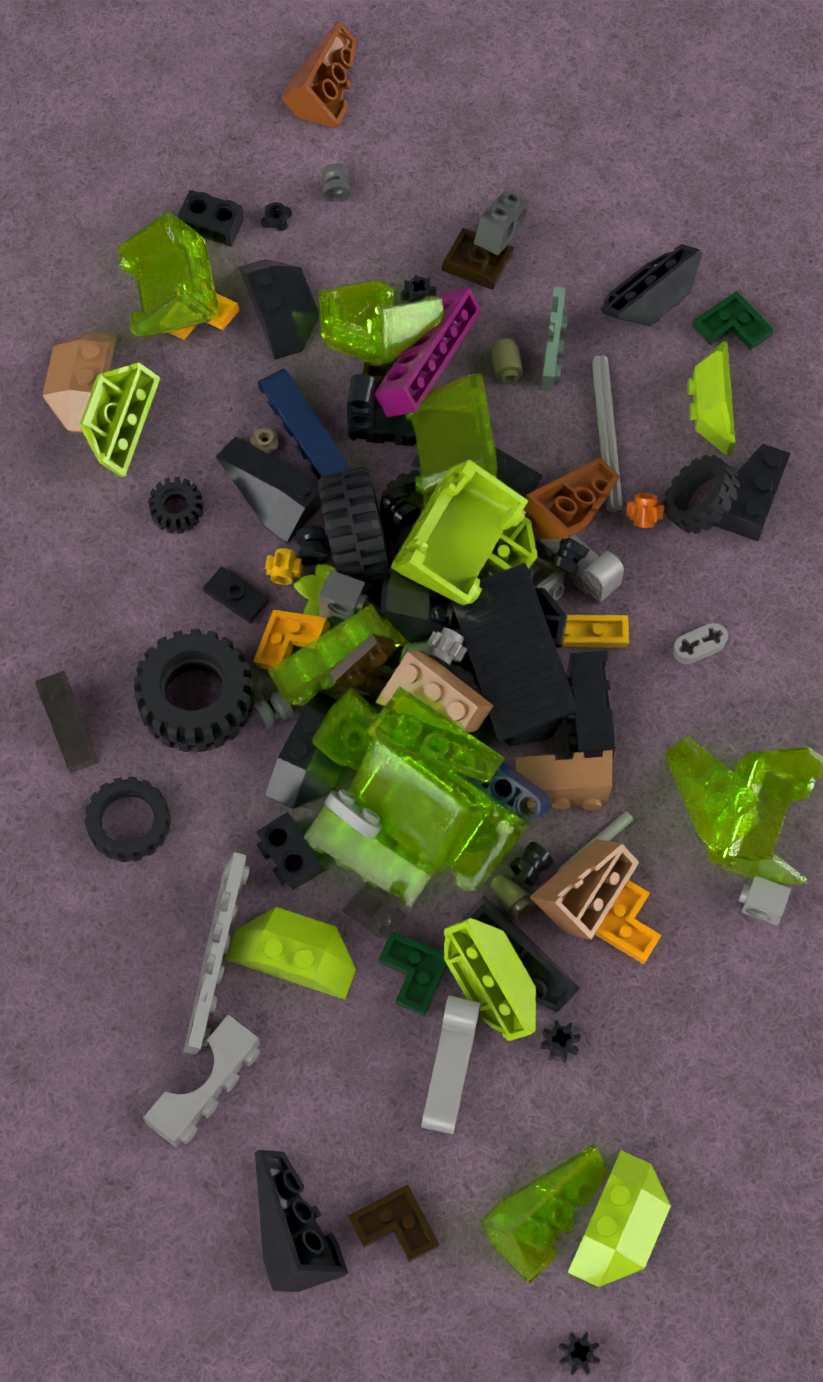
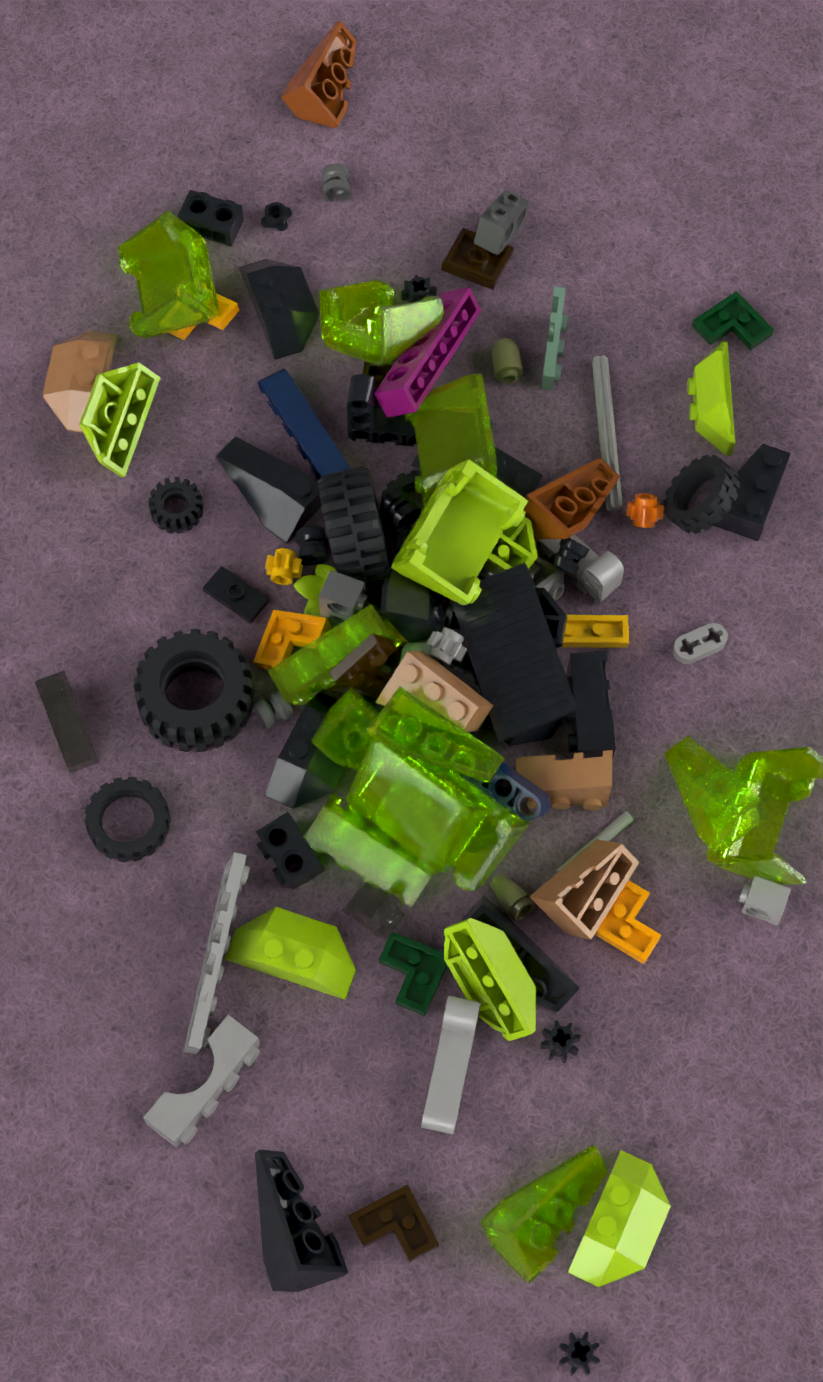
(269, 434): dark tan plate -> none
(362, 820): light grey plate -> none
(532, 862): black wheel -> none
(654, 287): black wedge -> none

